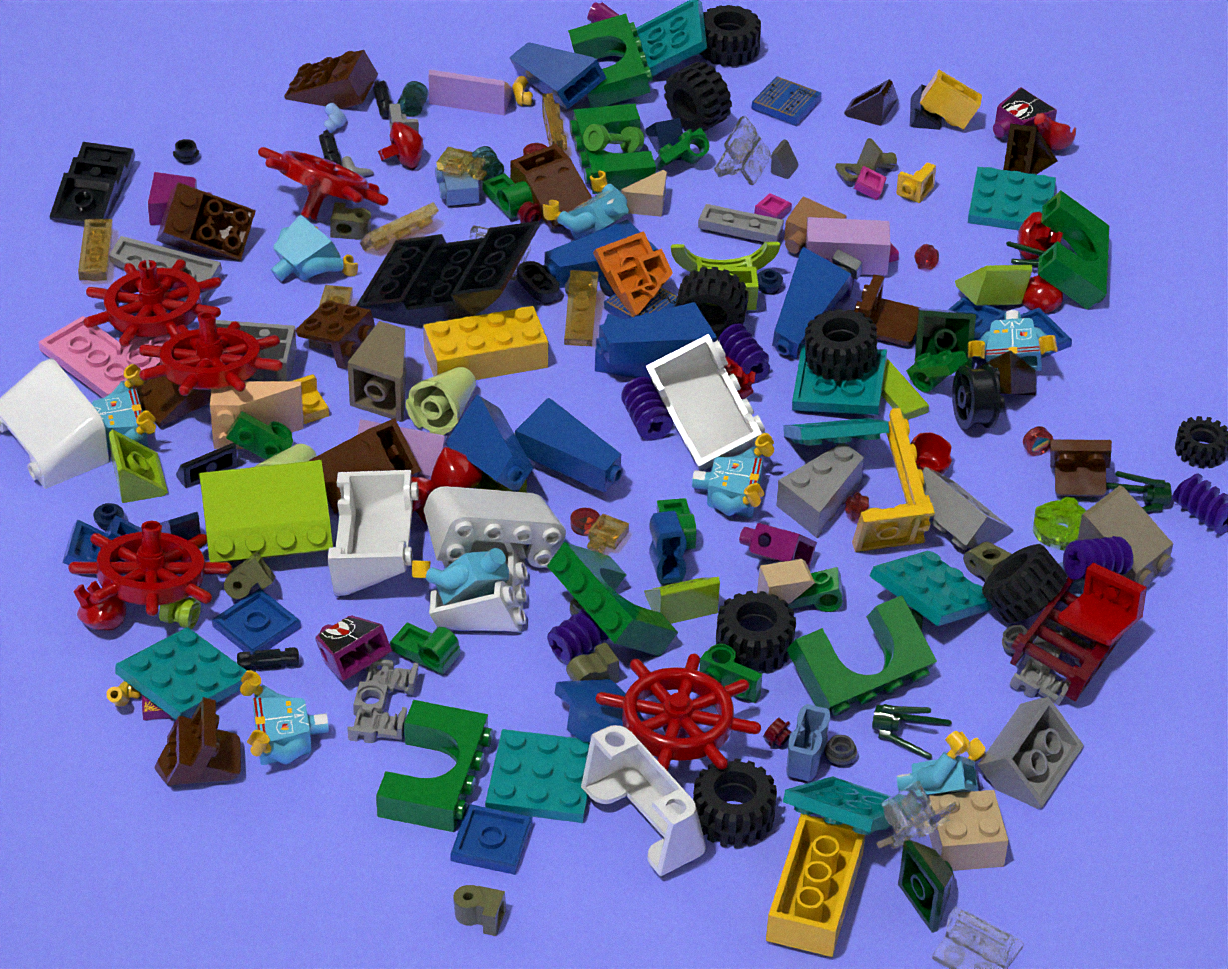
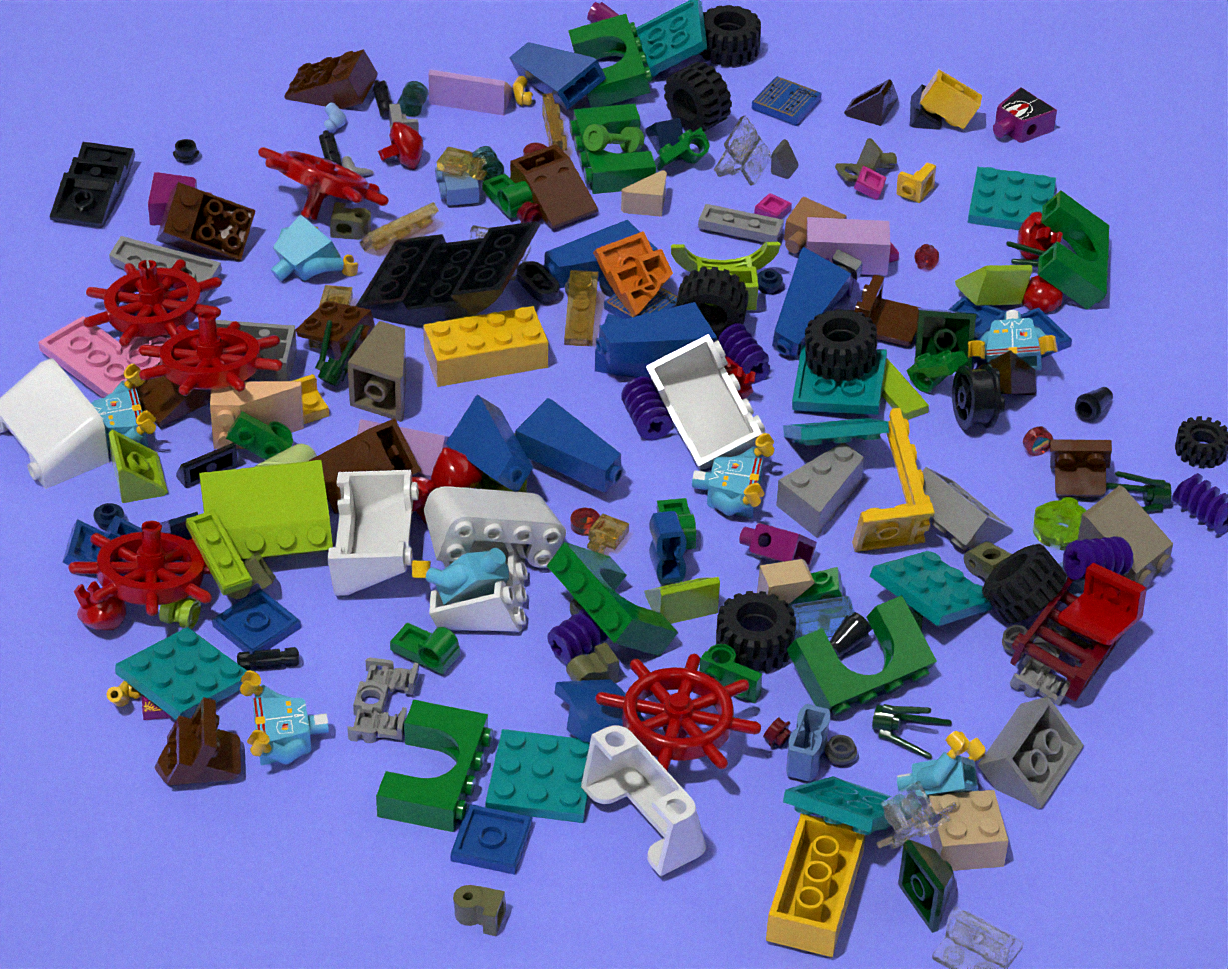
(95, 249): clear yellow plate -> none
(218, 552): none -> lime tile
(334, 370): none -> dark green plant
(352, 645): magenta torso -> none
(440, 400): yellowish green cone -> none
(592, 214): medium azure torso -> none
(735, 822): black tyre -> none
(821, 614): none -> clear light blue slope
(850, 633): none -> black cone
(856, 505): clear red plate -> none
(932, 452): red hair -> none
(1027, 150): dark brown slope -> none
(1054, 133): red hair -> none
(1093, 403): none -> black cone

